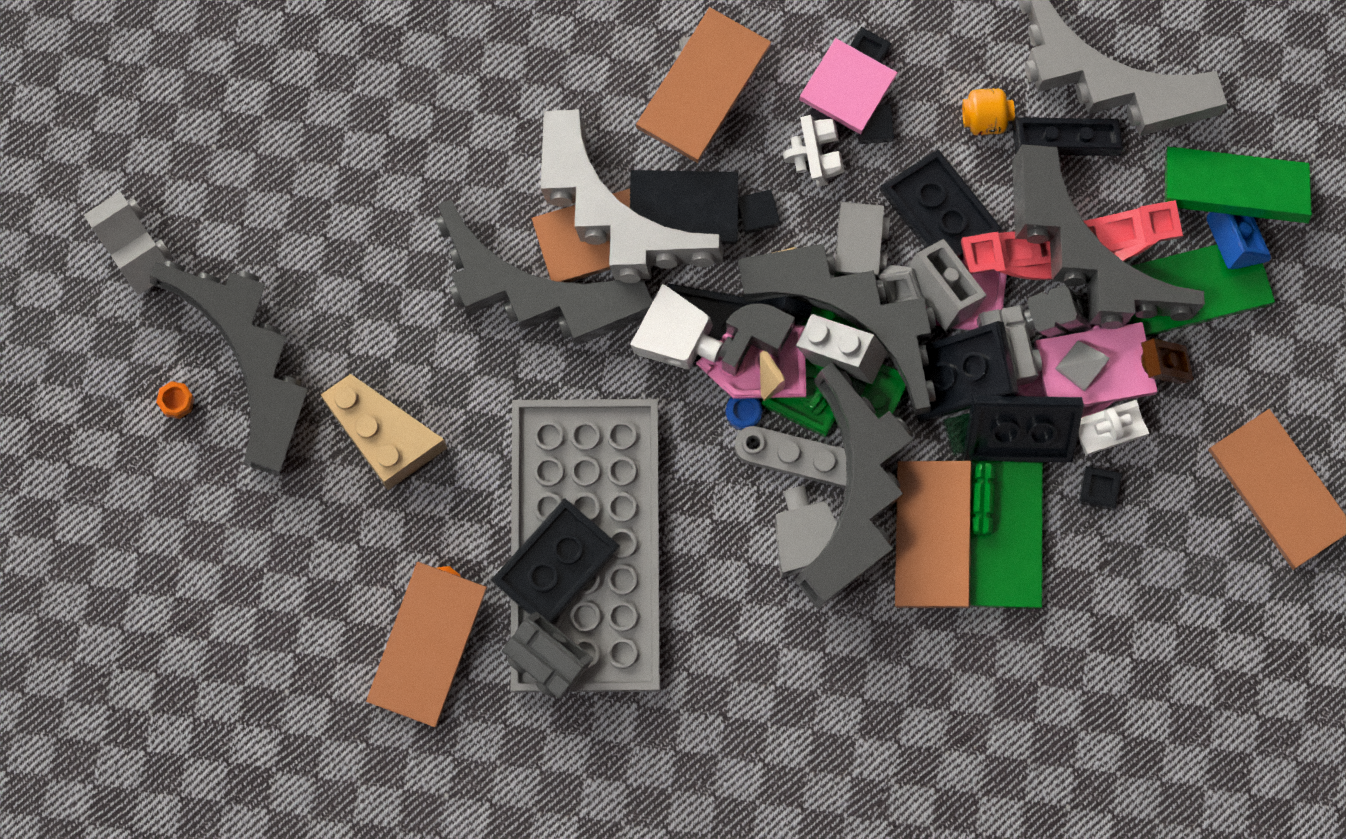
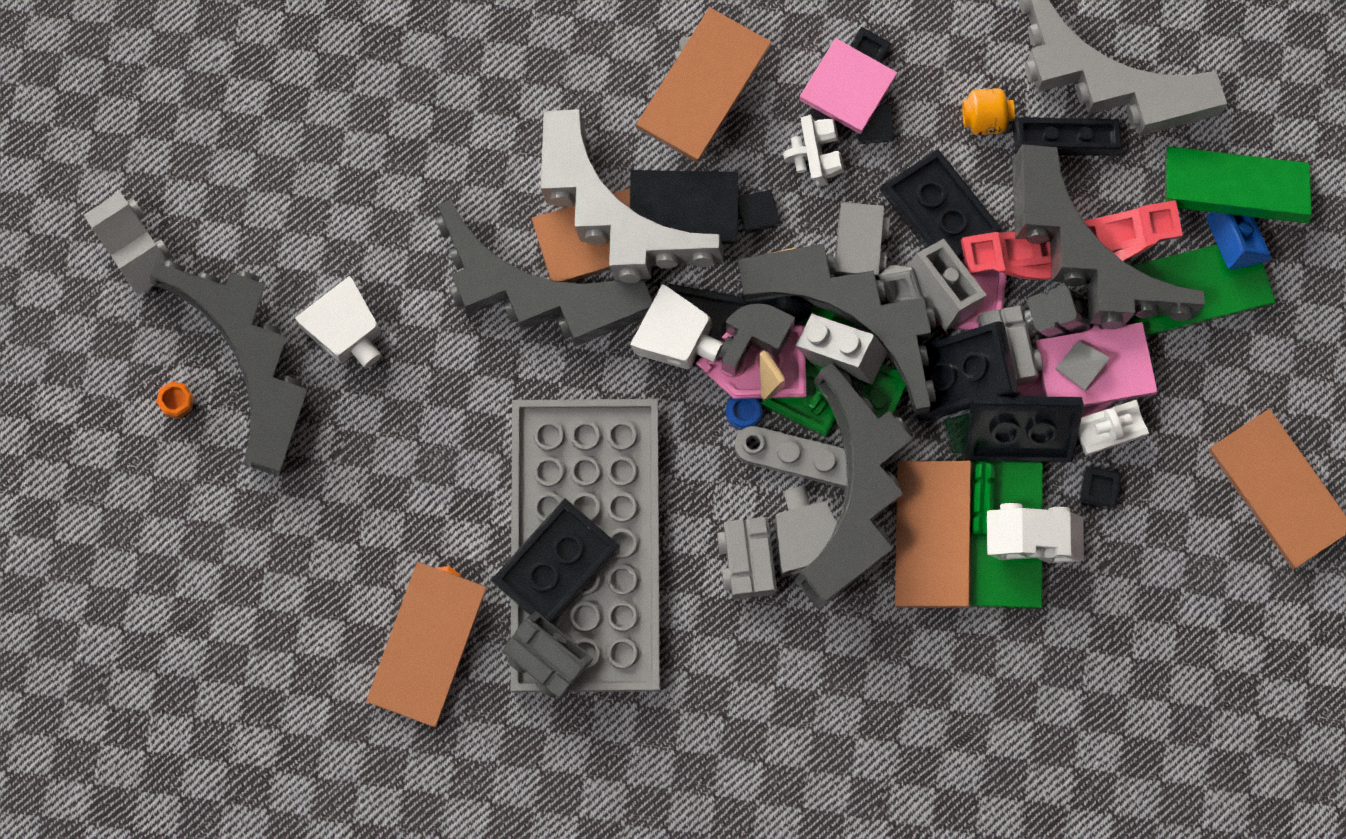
(342, 324): none -> white torso
(382, 431): tan wedge -> none
(748, 558): none -> light grey brick
(1035, 533): none -> white brick
(1166, 361): reddish brown plate -> none

